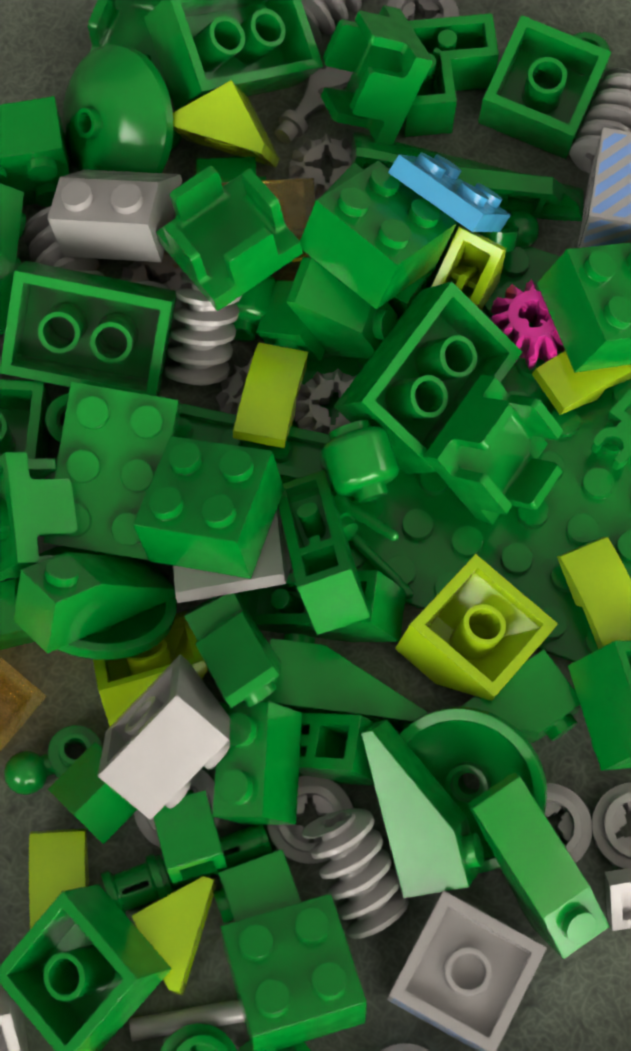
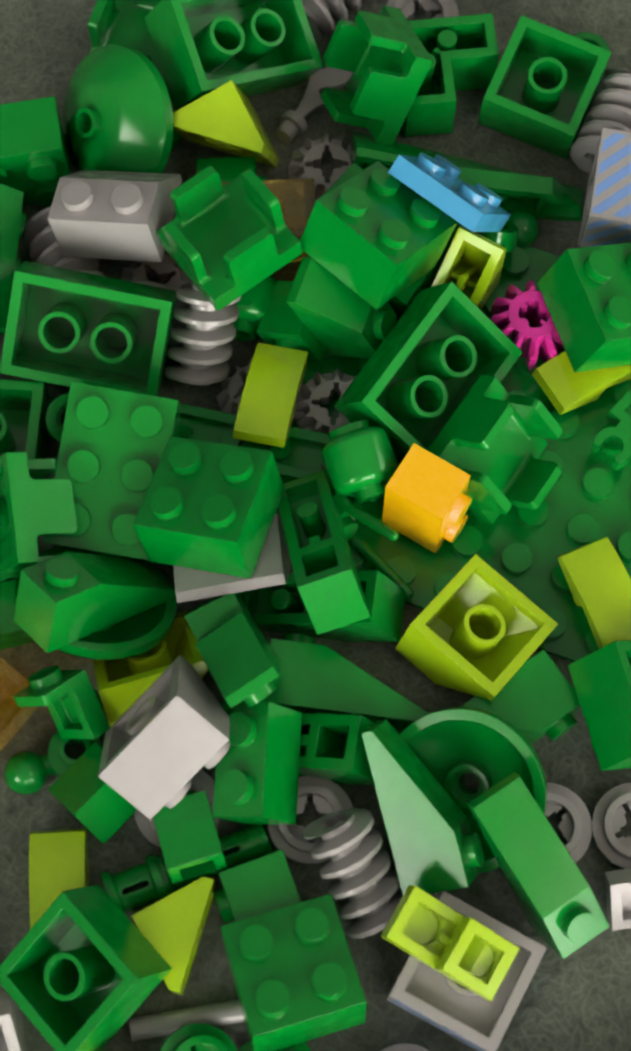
(70, 700): none -> green bracket
(427, 499): none -> yellow brick
(450, 942): none -> lime slope

